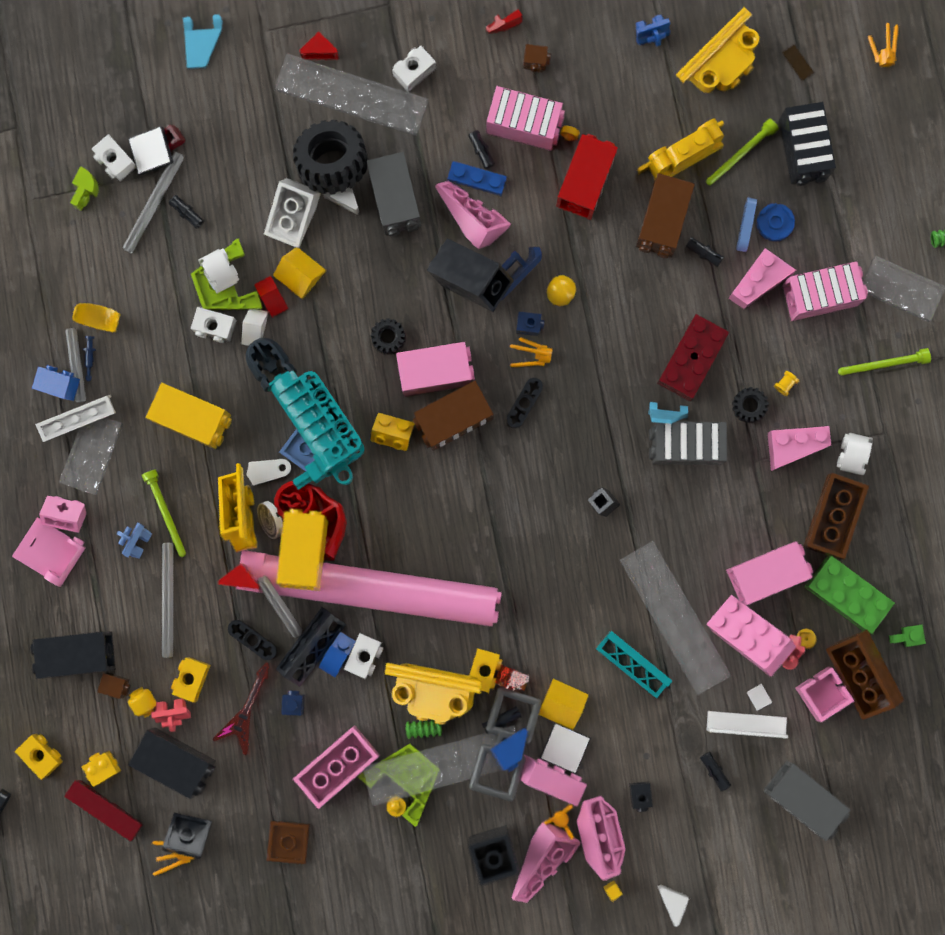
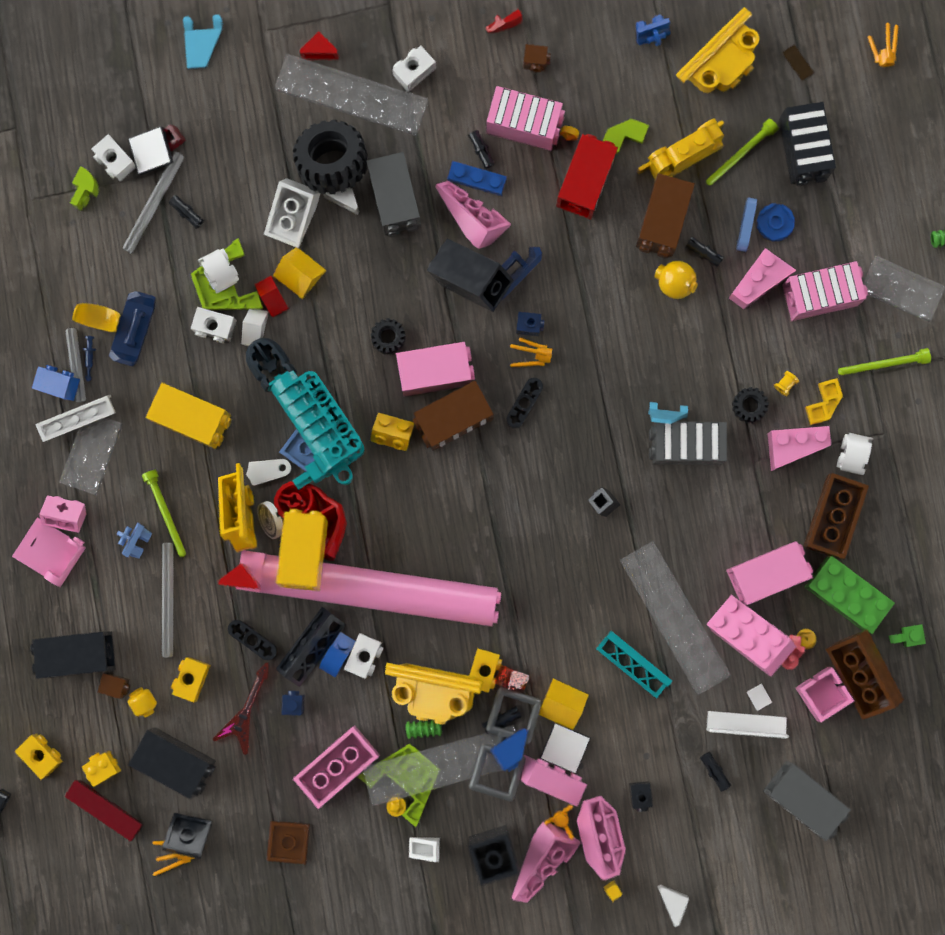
(132, 328): none -> dark blue piece
(172, 717): coral hips -> none
(279, 606): light grey axle -> none
(424, 848): none -> white slope
(561, 290): yellow hair -> none
(629, 129): none -> lime tile
(676, 279): none -> yellow brick
(683, 373): dark red brick -> none
(831, 397): none -> yellow tile

